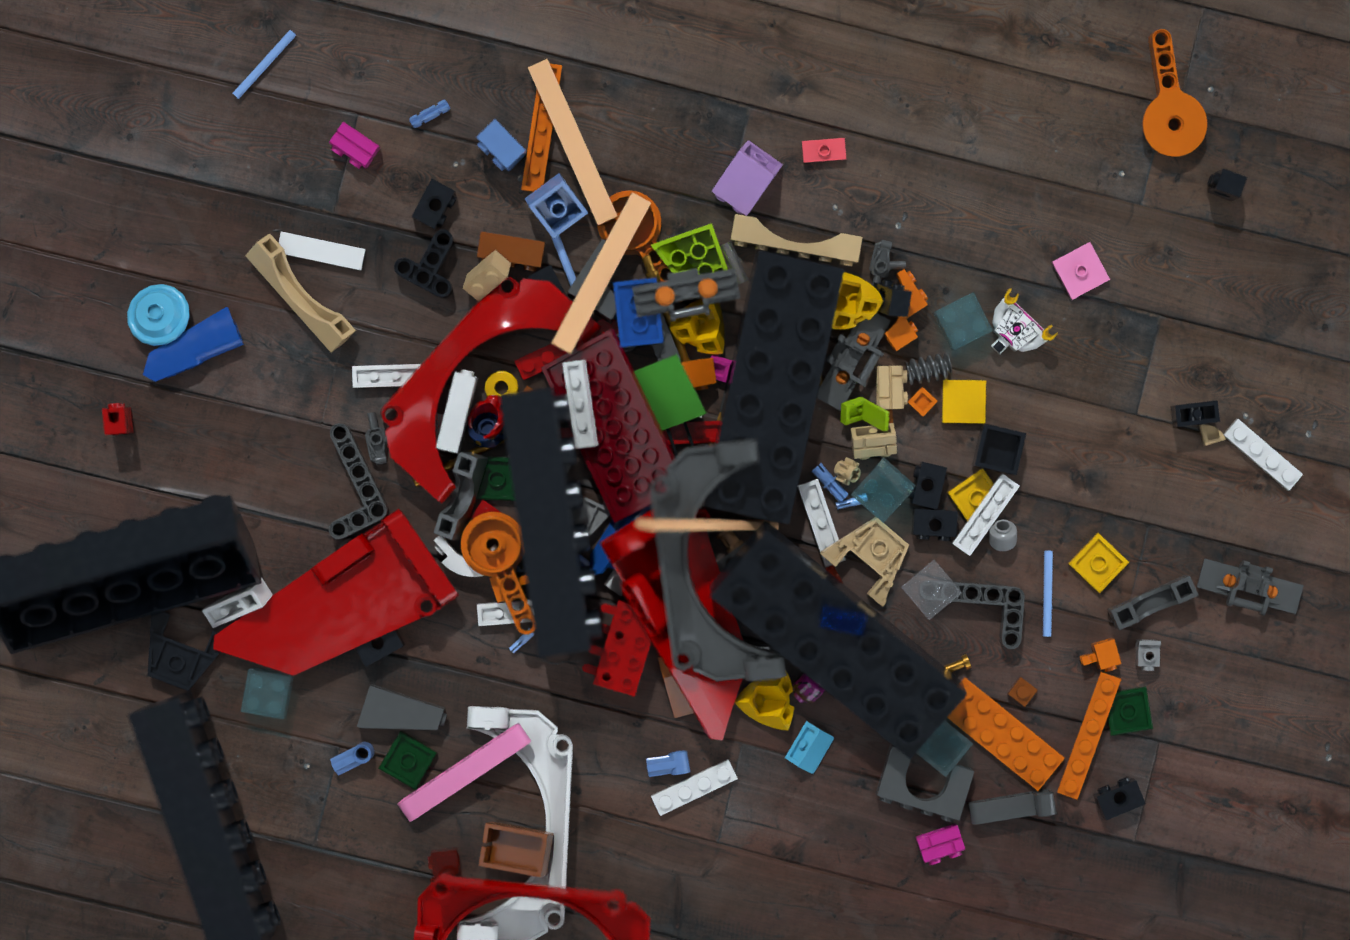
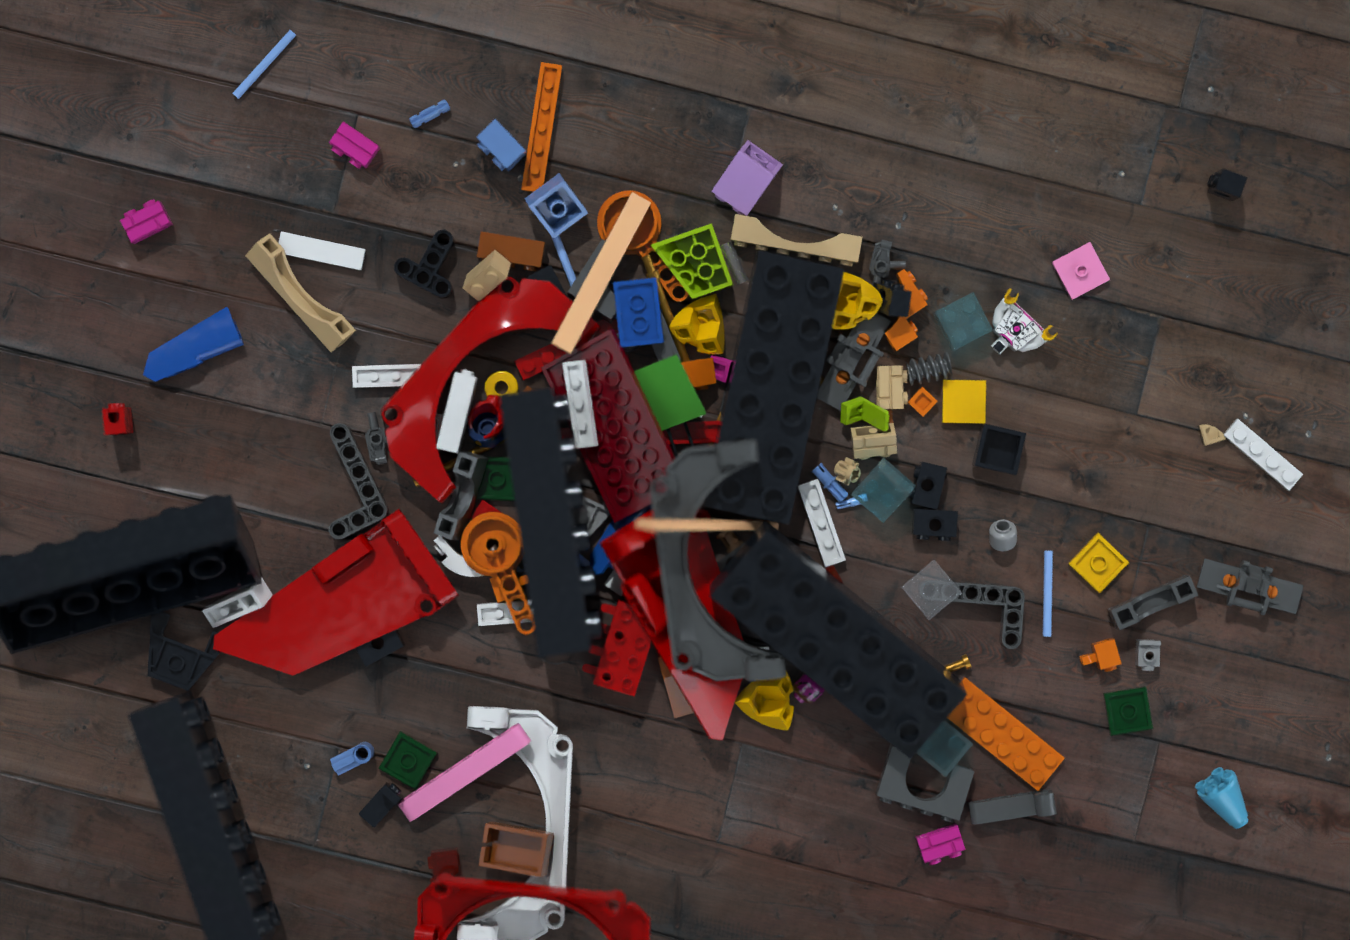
(146, 221): none -> dark pink brick
(158, 314): medium azure piece -> none
(267, 693): clear light blue piece -> none
(381, 804): none -> black bracket
(398, 711): dark grey slope -> none
(434, 191): black brick -> none
(521, 641): light blue pin -> none
(572, 142): light nougat tile -> none
(673, 763): medium blue piece -> none
(686, 285): dark grey piece -> none
(694, 787): white plate -> none
(809, 747): medium azure panel -> none
(823, 150): coral plate -> none
(843, 620): clear blue slope -> none
(877, 548): tan wing -> none
(971, 492): yellow tile -> none
(985, 514): white plate -> none
(1022, 691): dark orange plate -> none
(1089, 735): orange plate -> none
(1132, 798): black brick -> none
(1171, 104): orange beam -> none
(1195, 413): black brick -> none
(1224, 796): none -> medium azure cone

